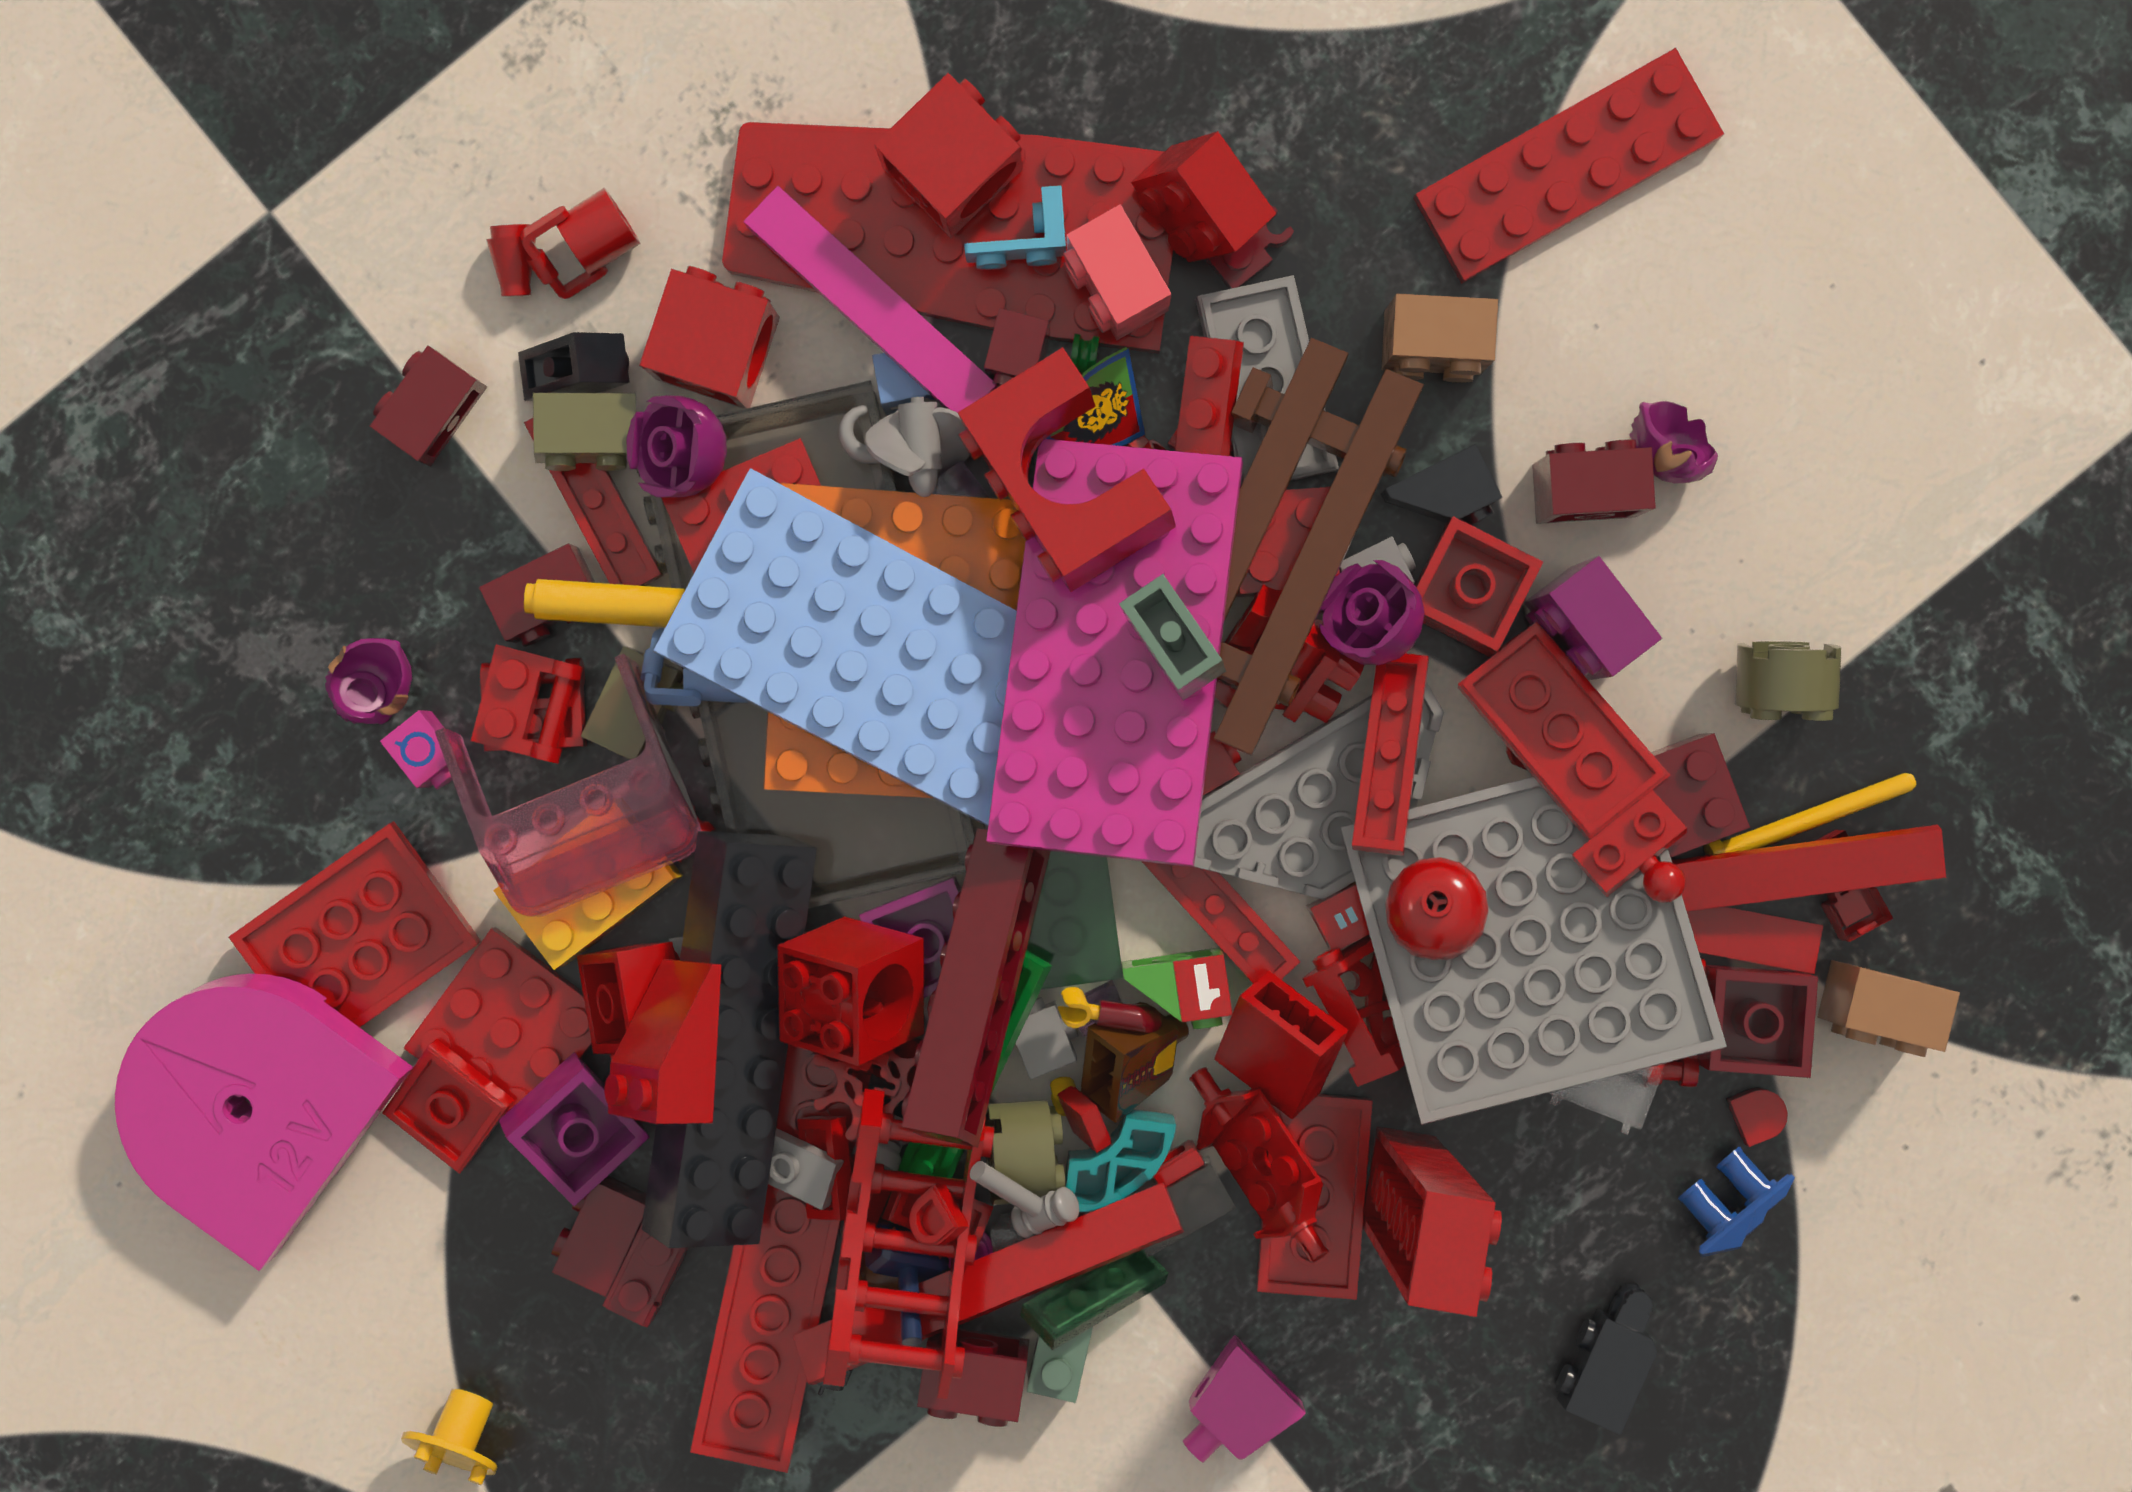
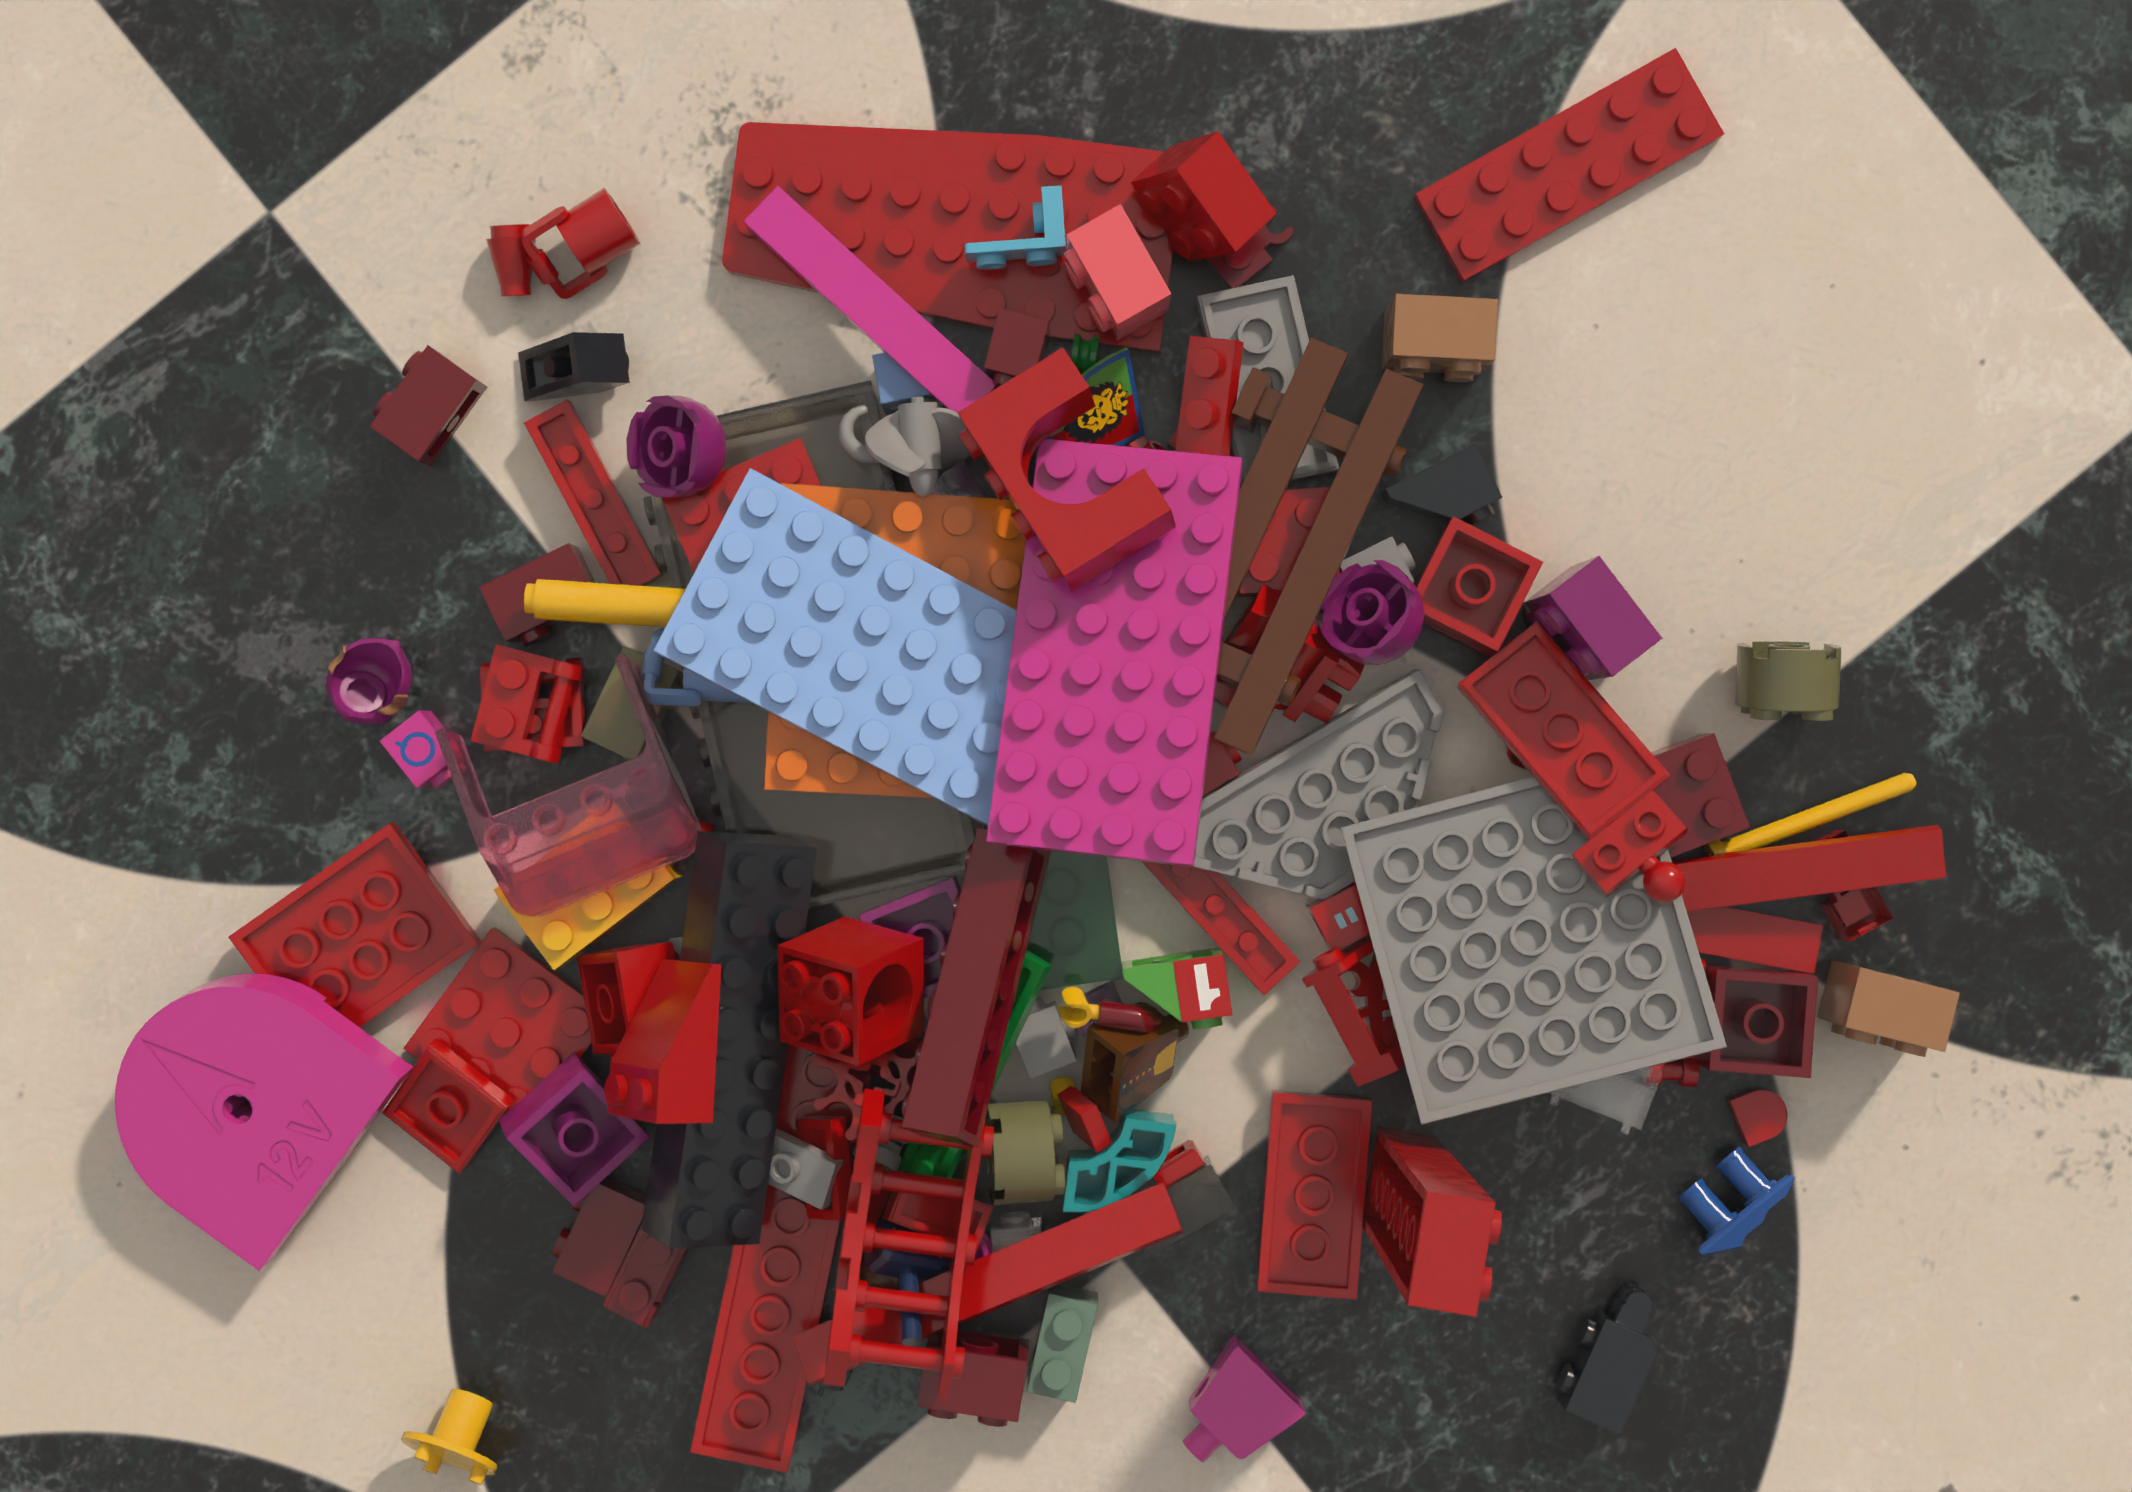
(582, 429): olive brick -> none
(710, 337): red brick -> none
(936, 1217): red tile -> none
(951, 153): red brick -> none
(1030, 1212): light grey piece -> none
(1092, 1297): clear green tile -> none
(1173, 637): sand green brick -> none
(1242, 1130): red plate -> none
(1280, 1044): red brick -> none
(1390, 755): red plate -> none
(1430, 932): red cylinder -> none
(1593, 484): dark red brick -> none
(1677, 445): magenta hair -> none

